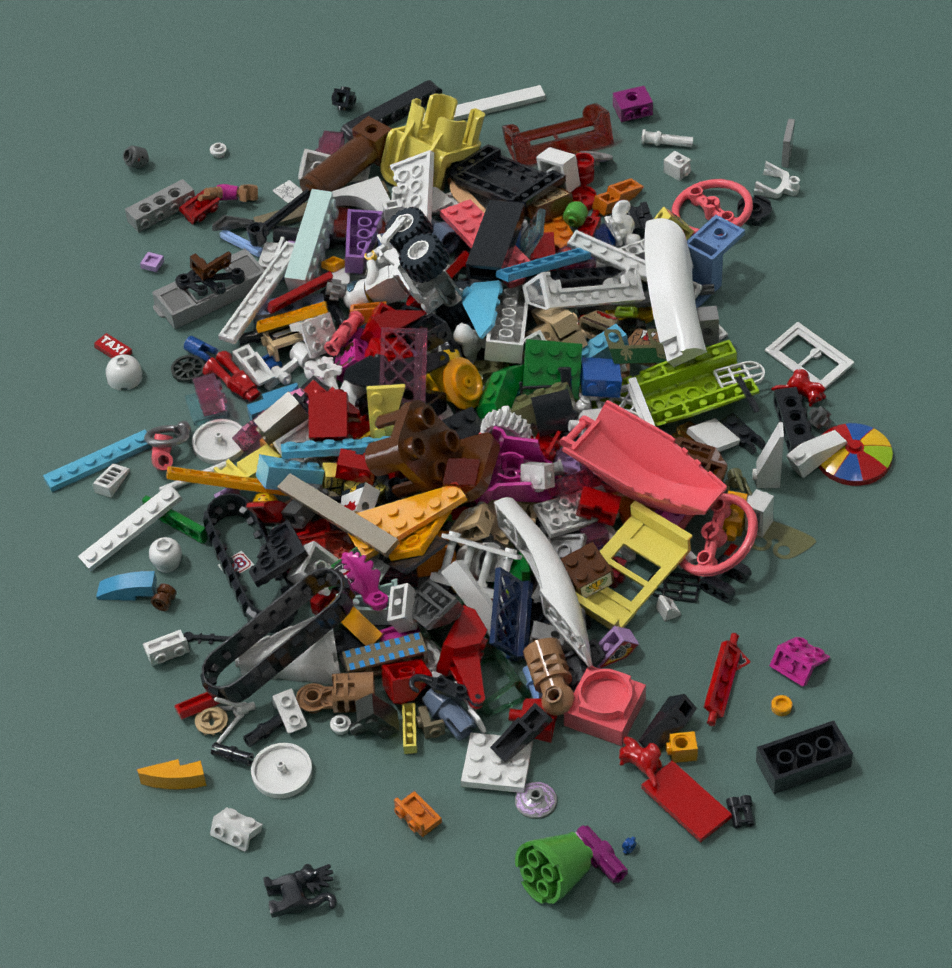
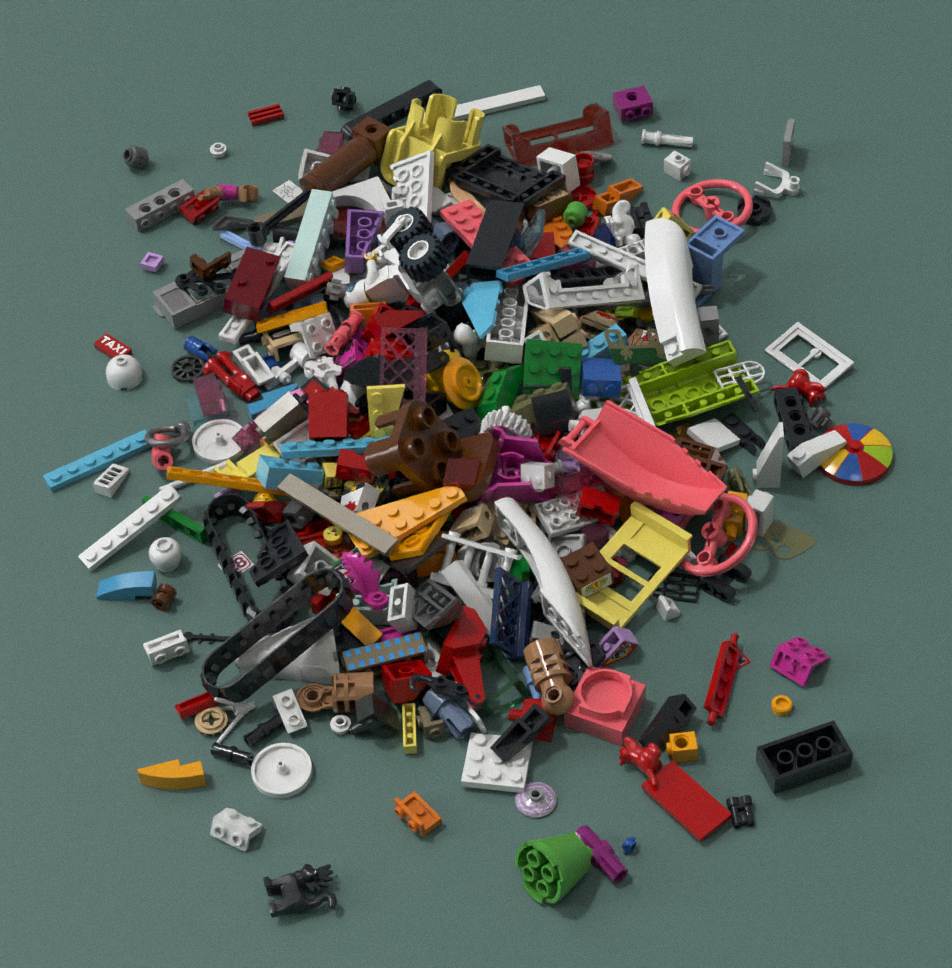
(251, 284): none -> dark red brick
(265, 114): none -> red tile
(333, 535): none -> tile

